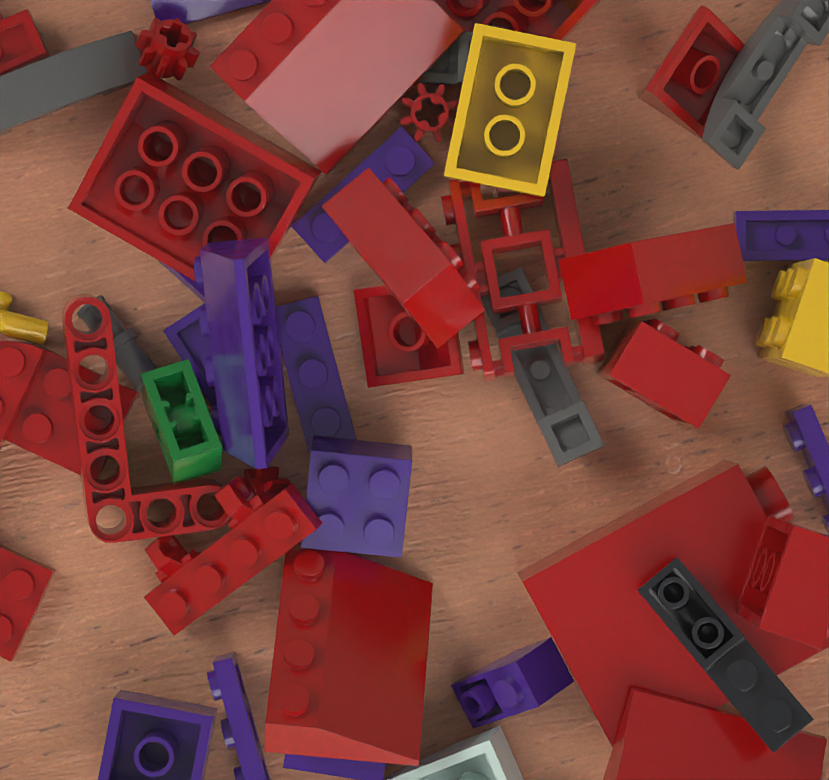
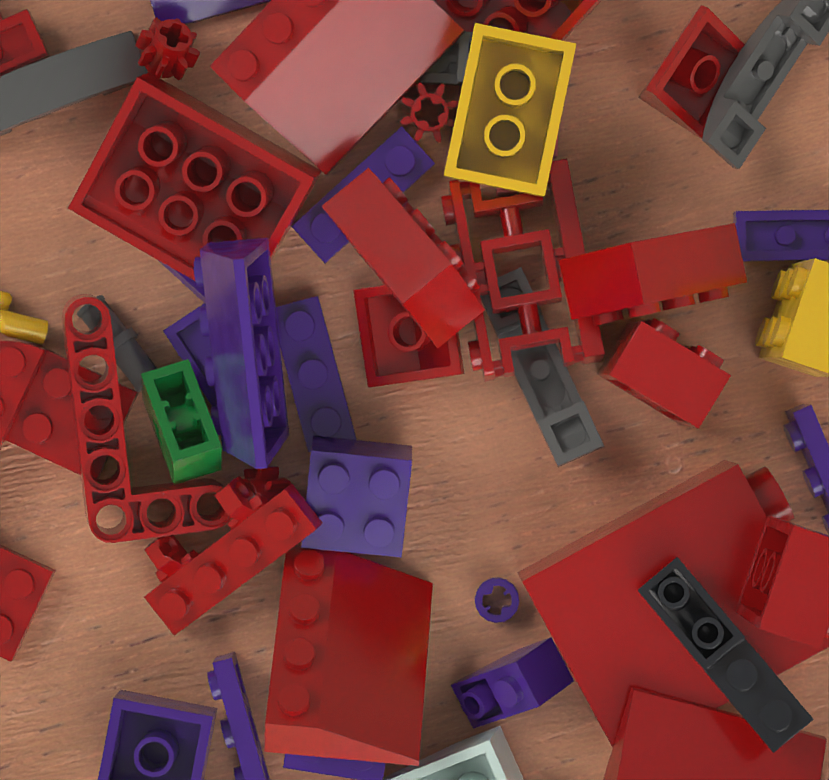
(506, 611): none -> dark purple bush

